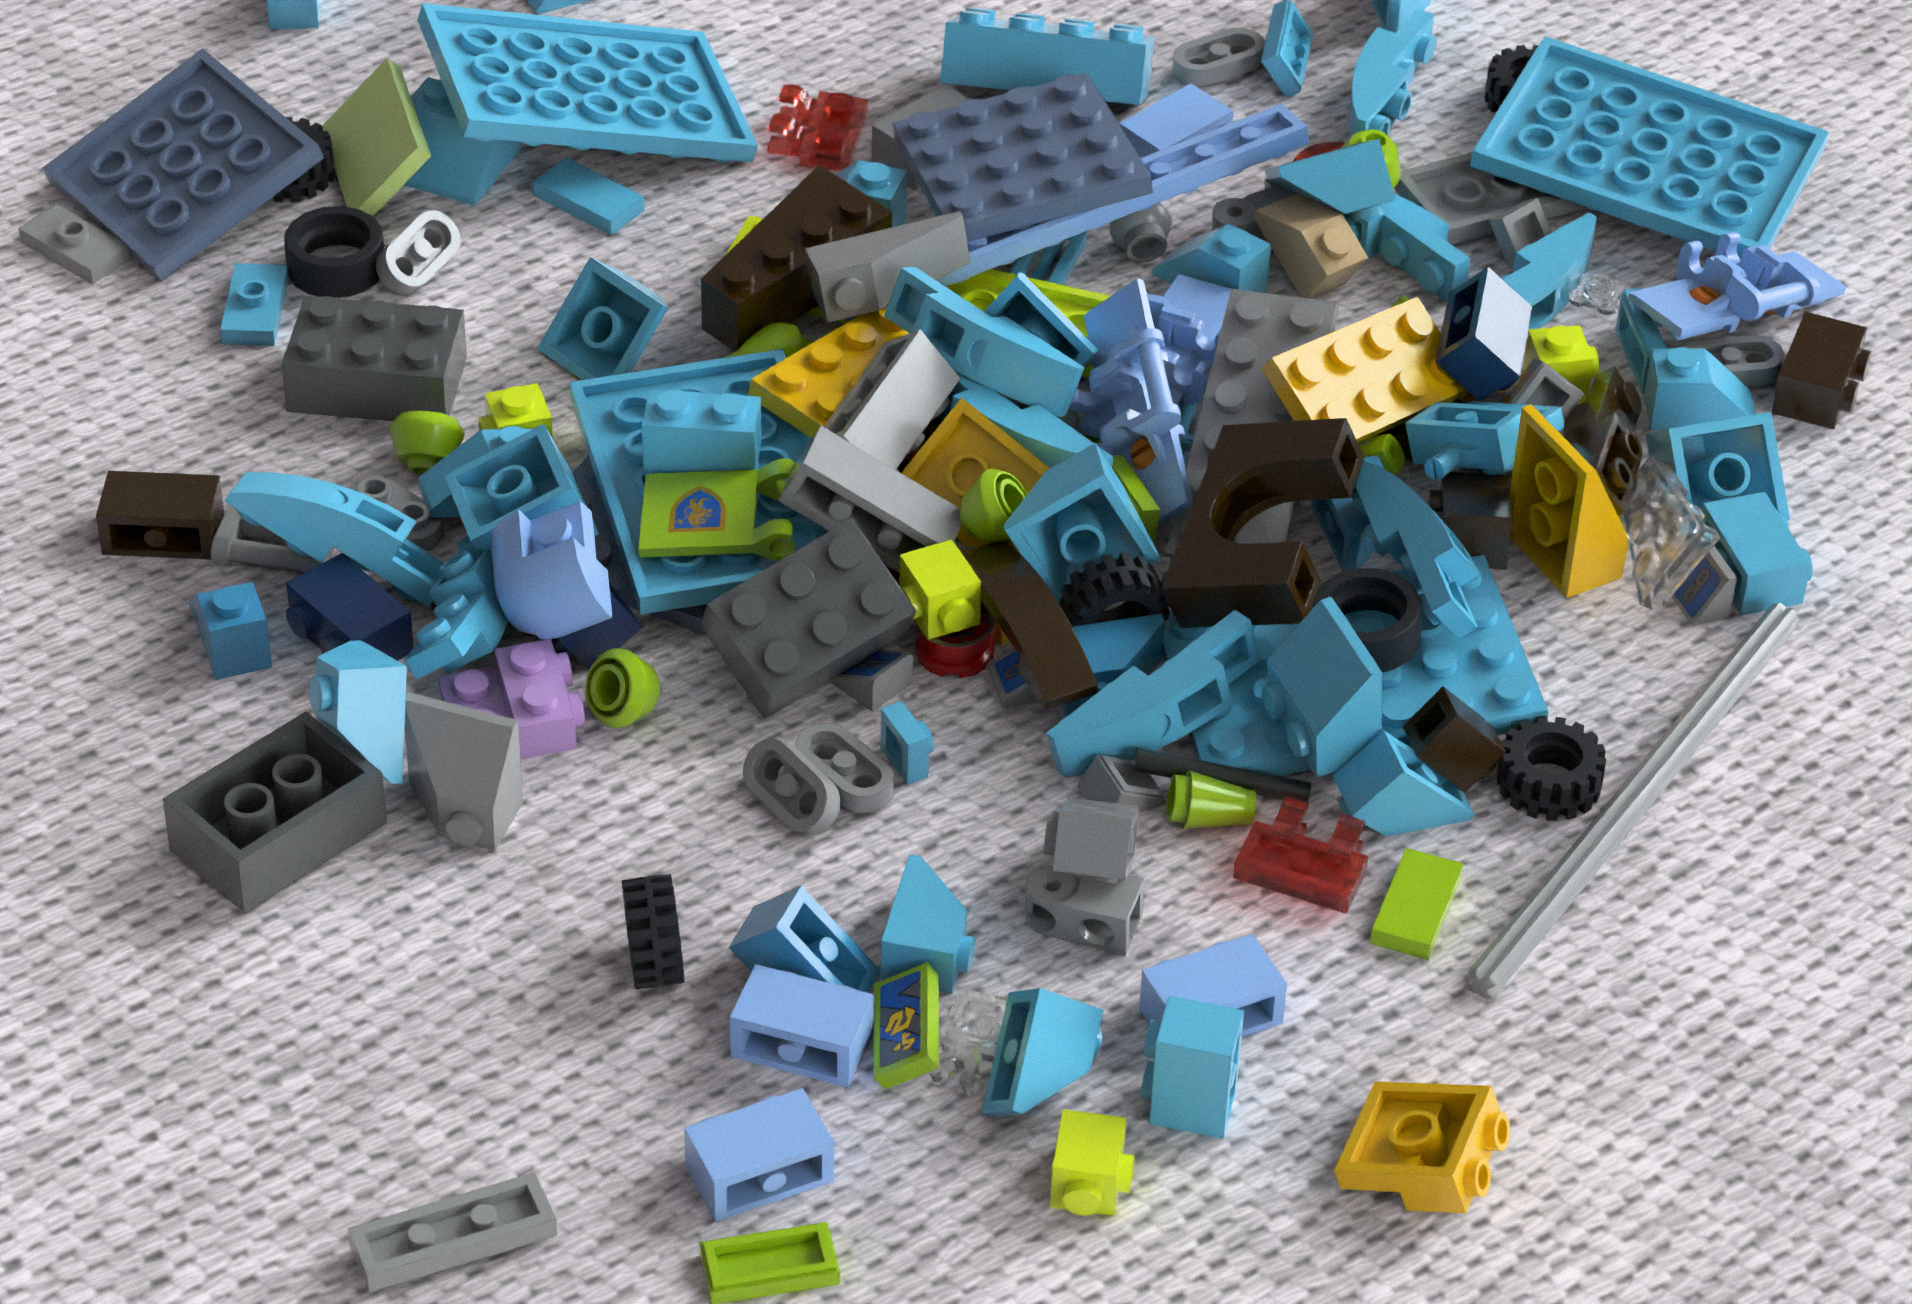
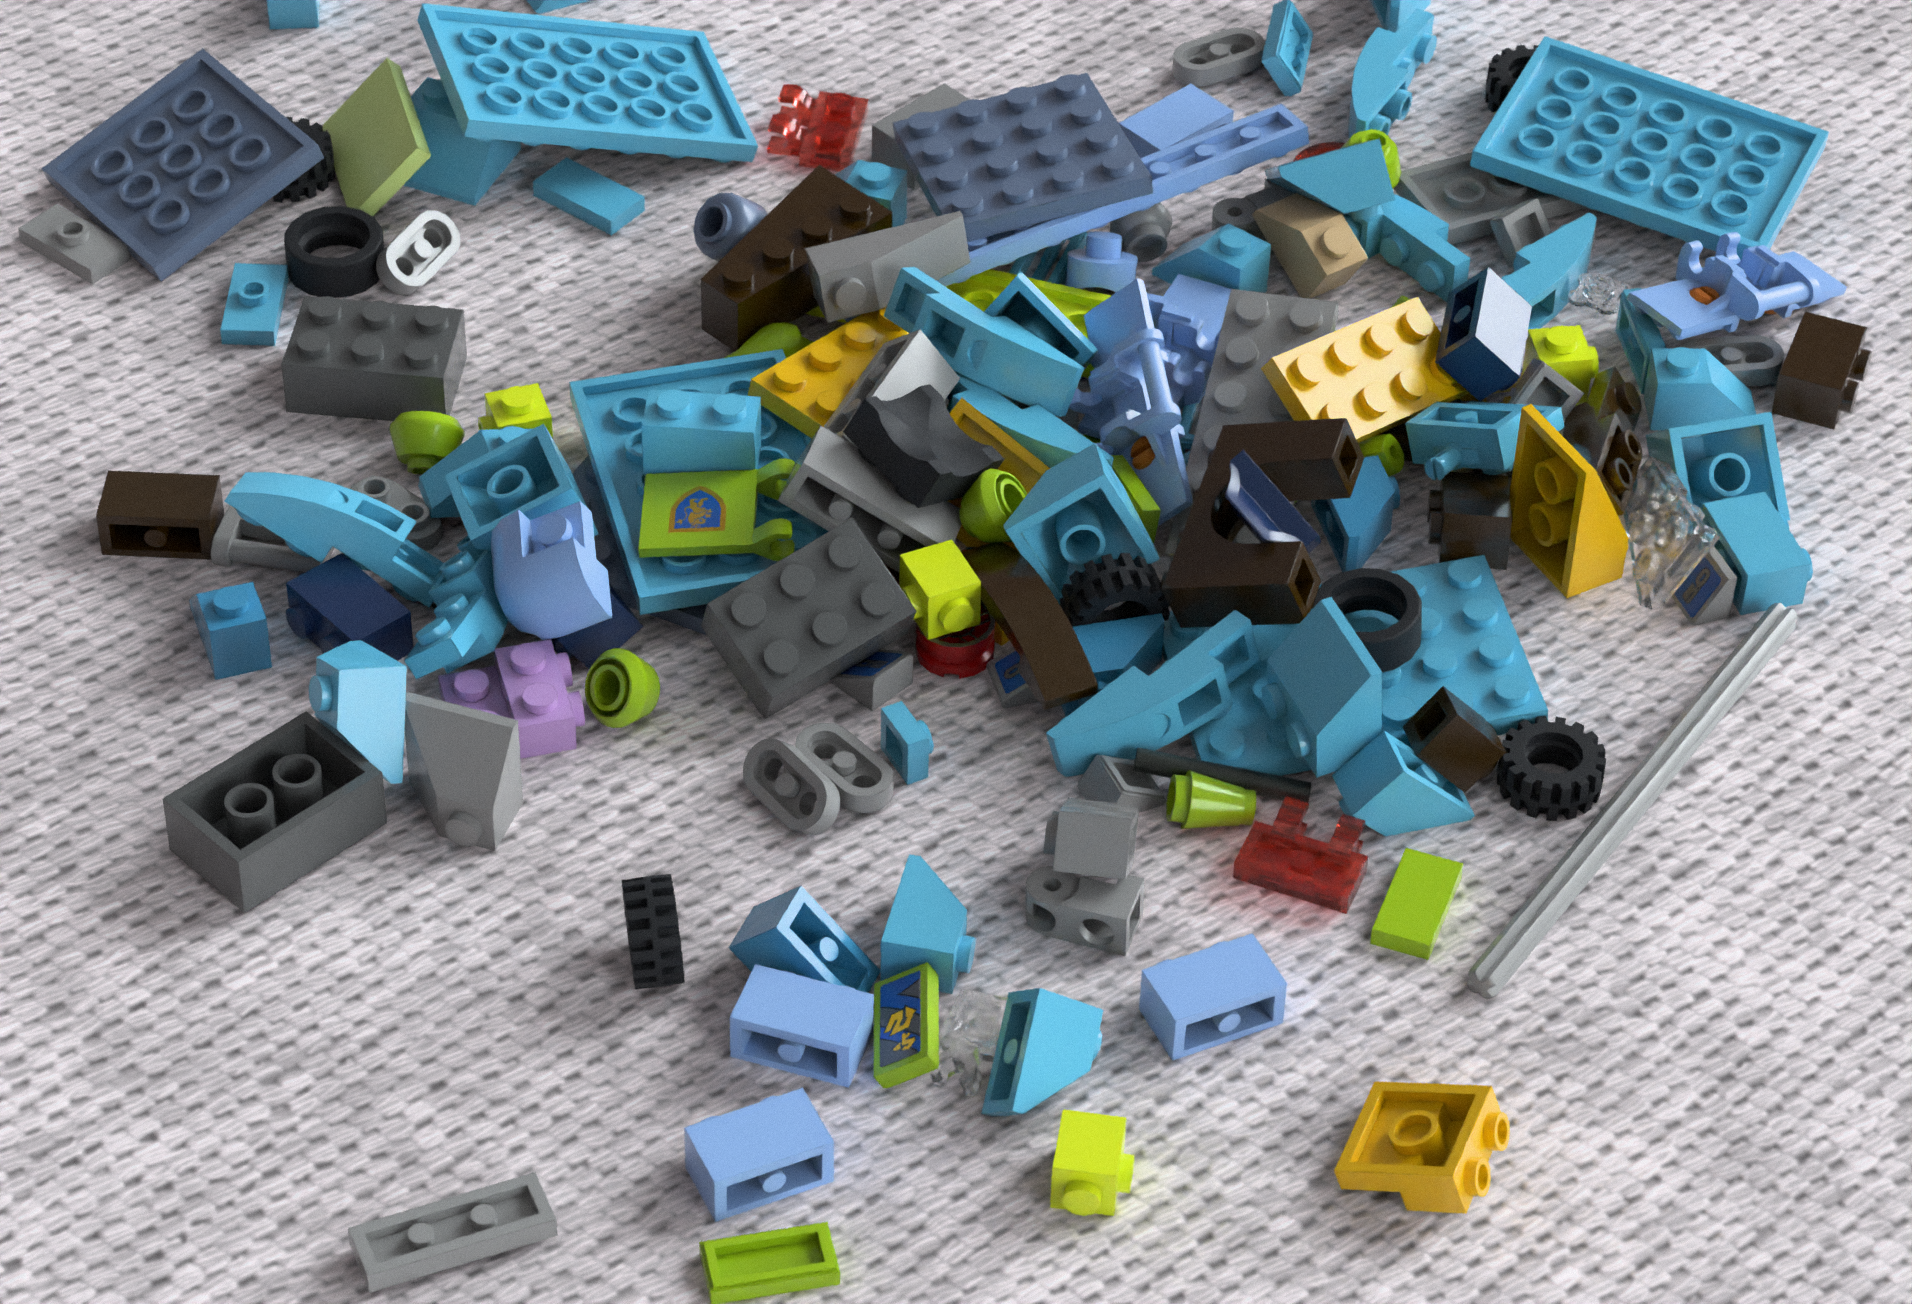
(603, 323): medium azure slope -> none
(724, 223): none -> sand blue head
(919, 446): none -> black brick
(1030, 53): medium azure brick -> none
(1101, 263): none -> light blue piece
(1193, 1066): medium azure brick -> none
(1264, 507): none -> dark blue slope
(1419, 543): medium azure slope -> none

